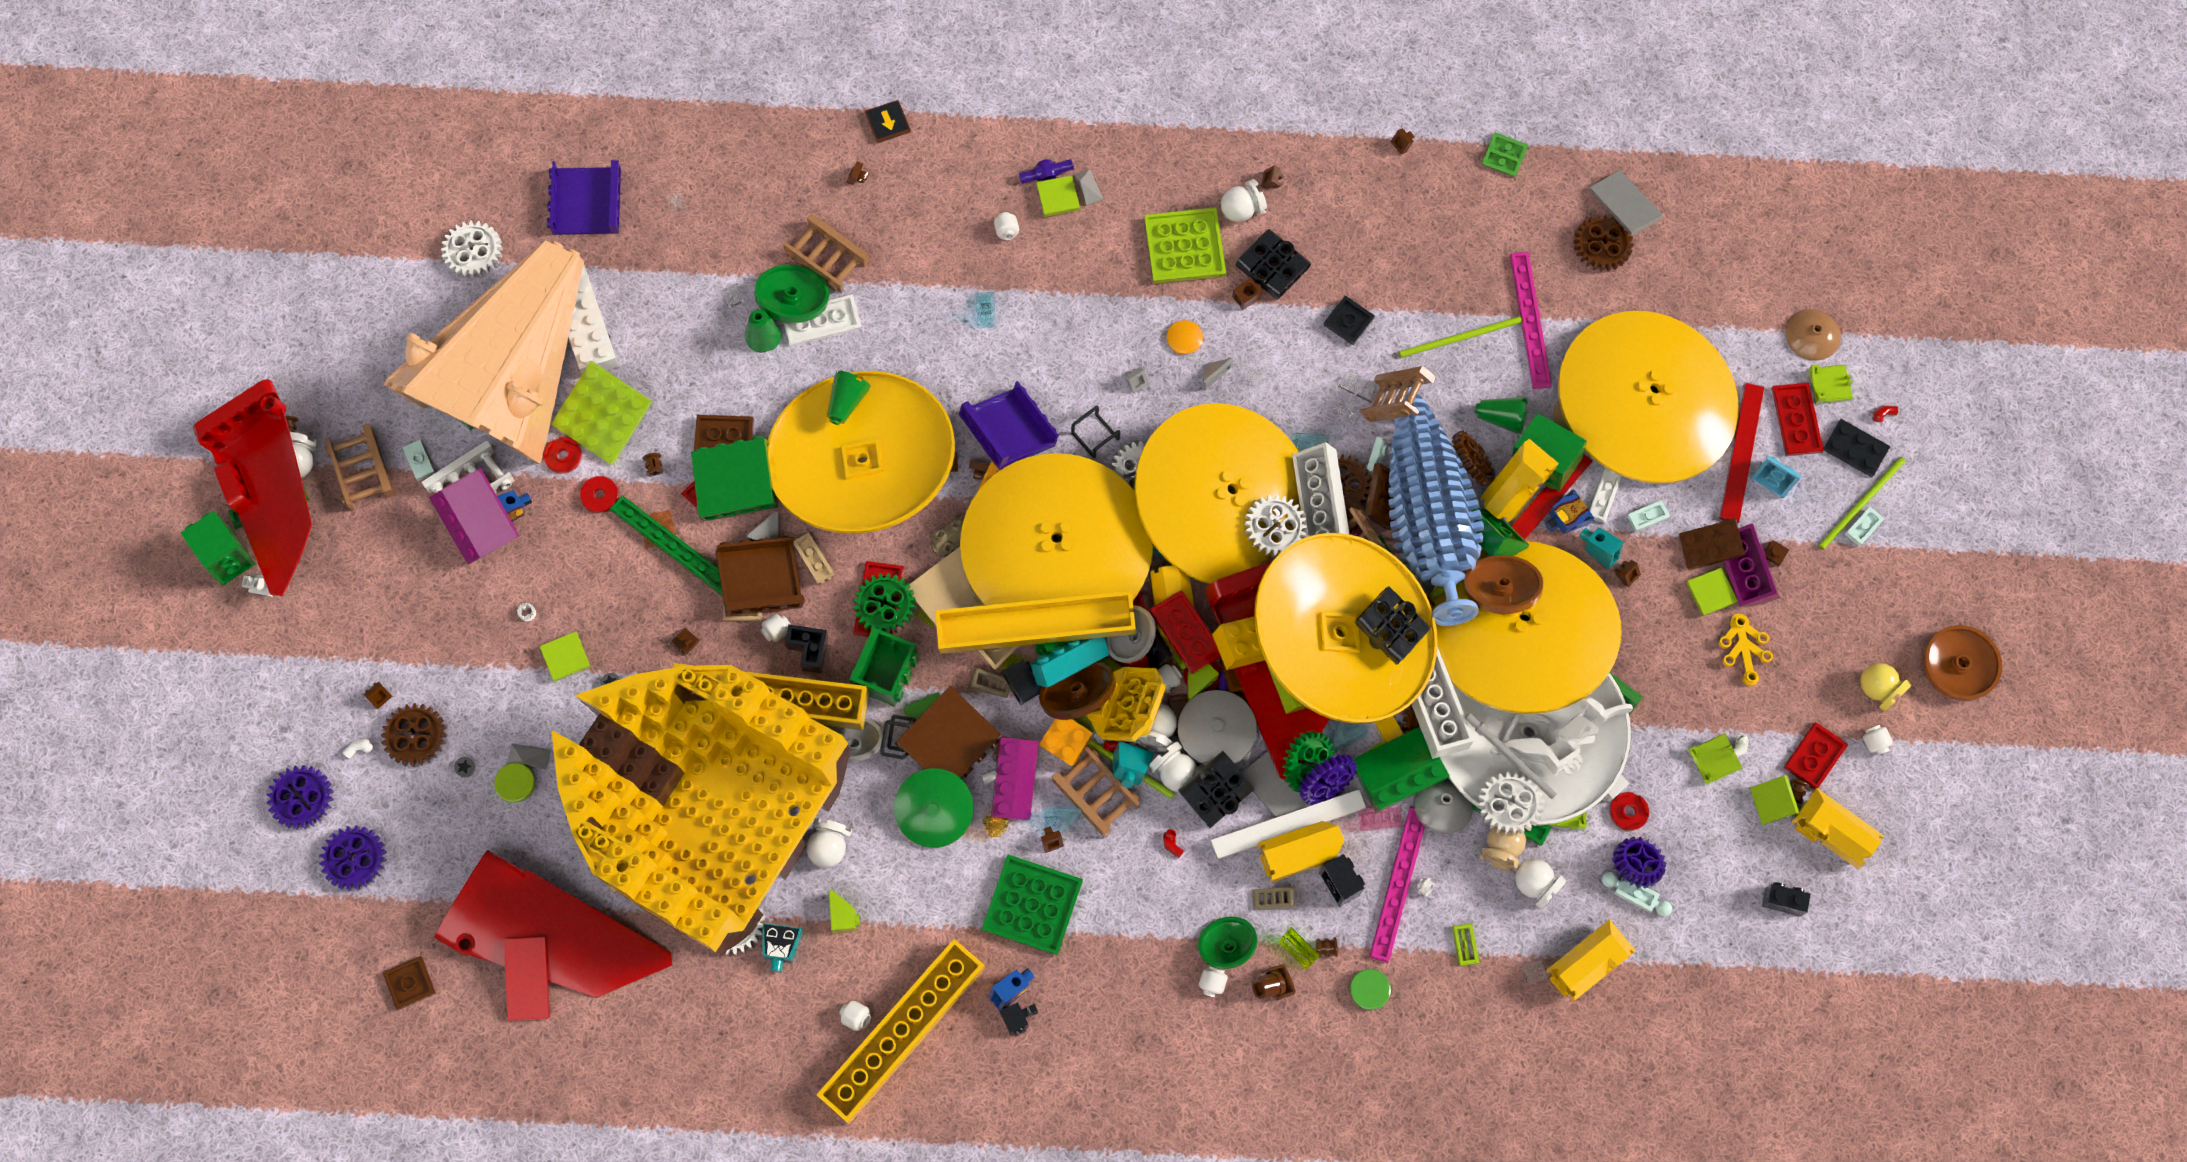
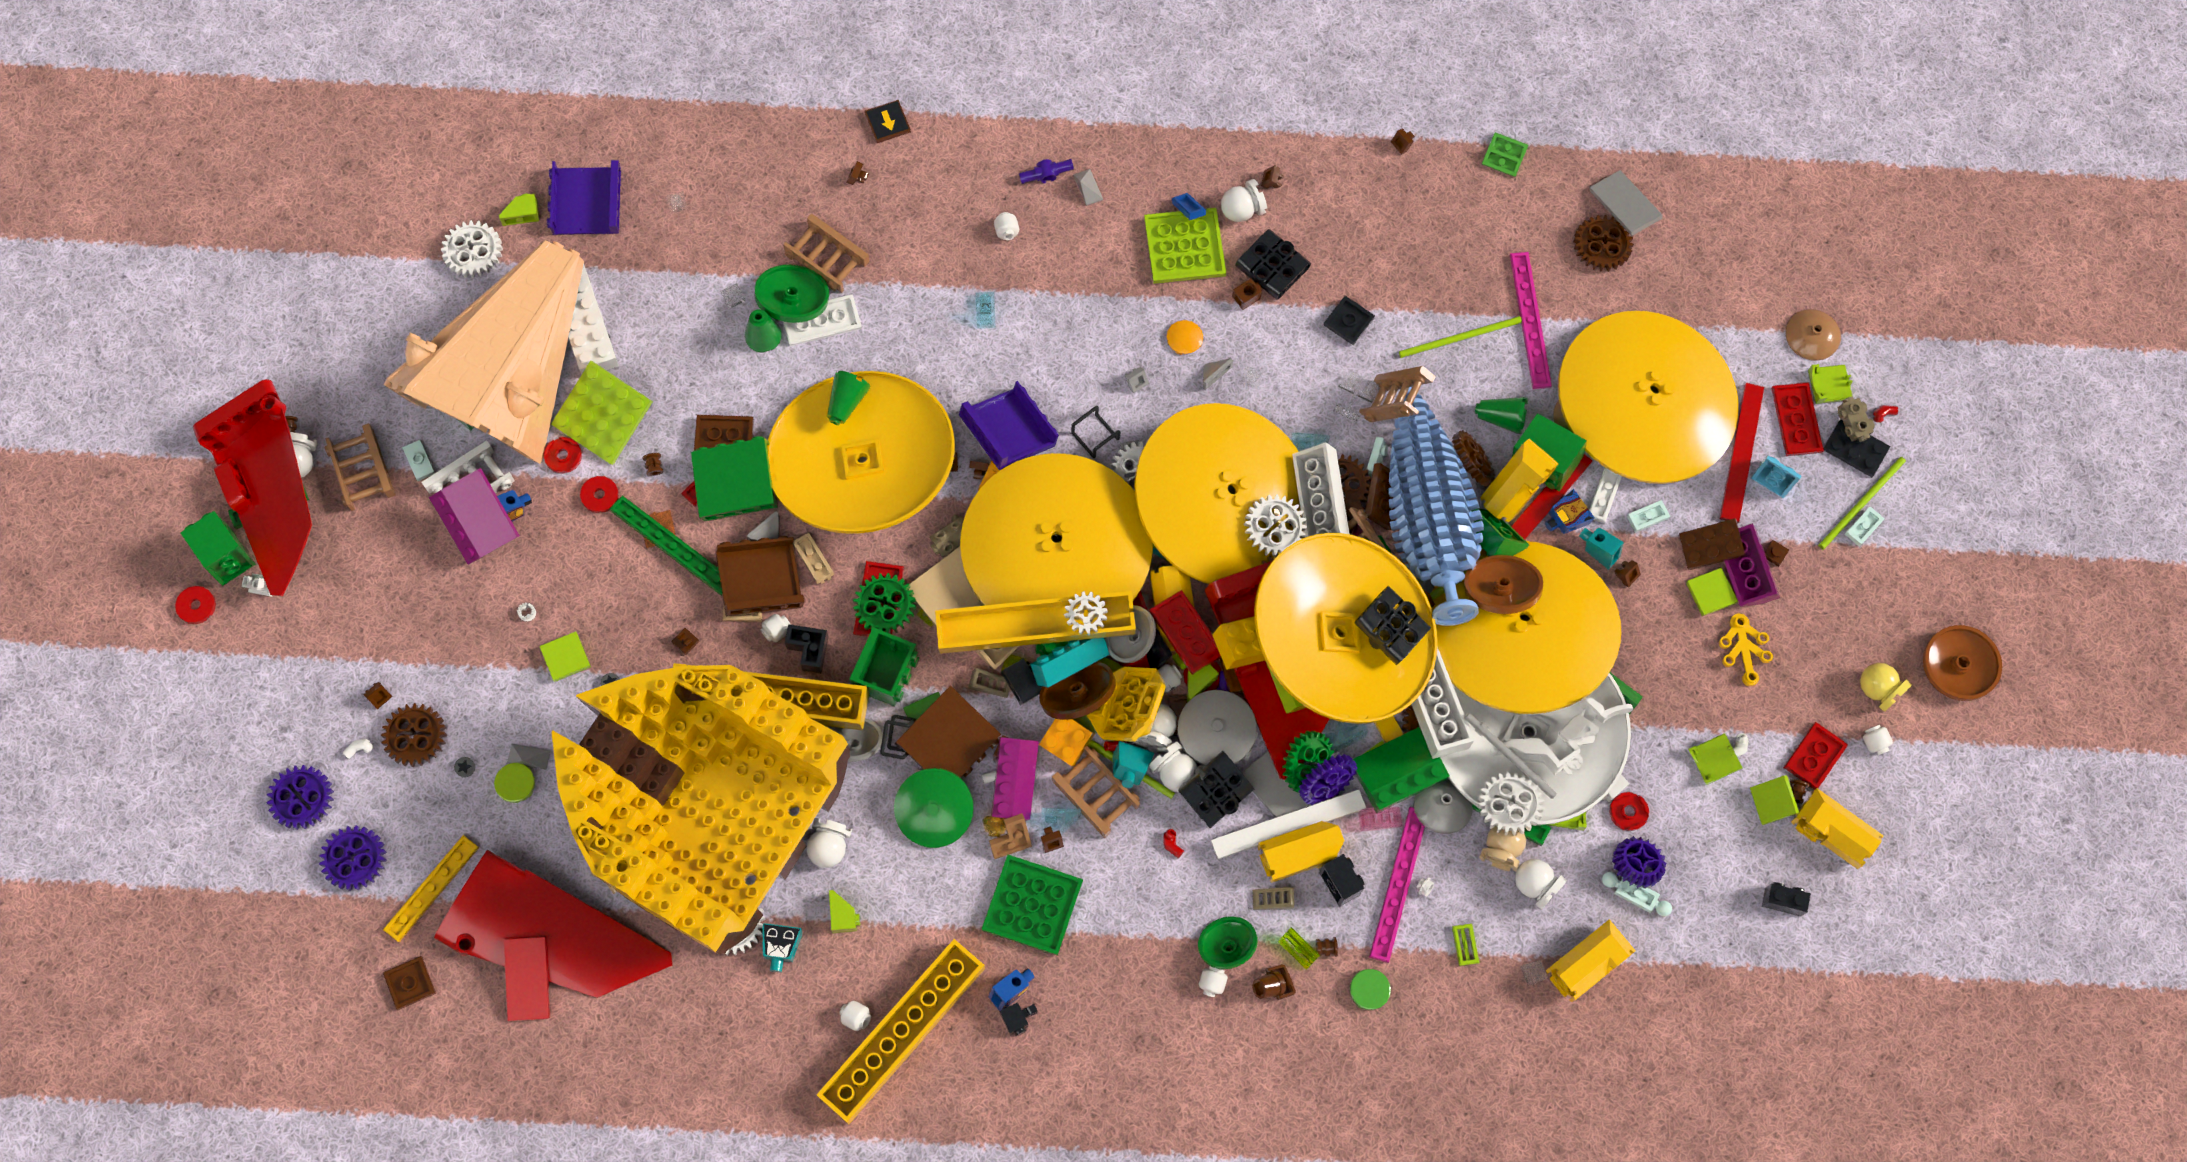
(192, 594): none -> red tile
(431, 888): none -> yellow tile
(520, 210): none -> lime slope
(1015, 839): none -> medium nougat plate
(1058, 196): lime tile -> none
(1093, 613): none -> white gear
(1188, 206): none -> blue tile
(1854, 415): none -> dark tan brick

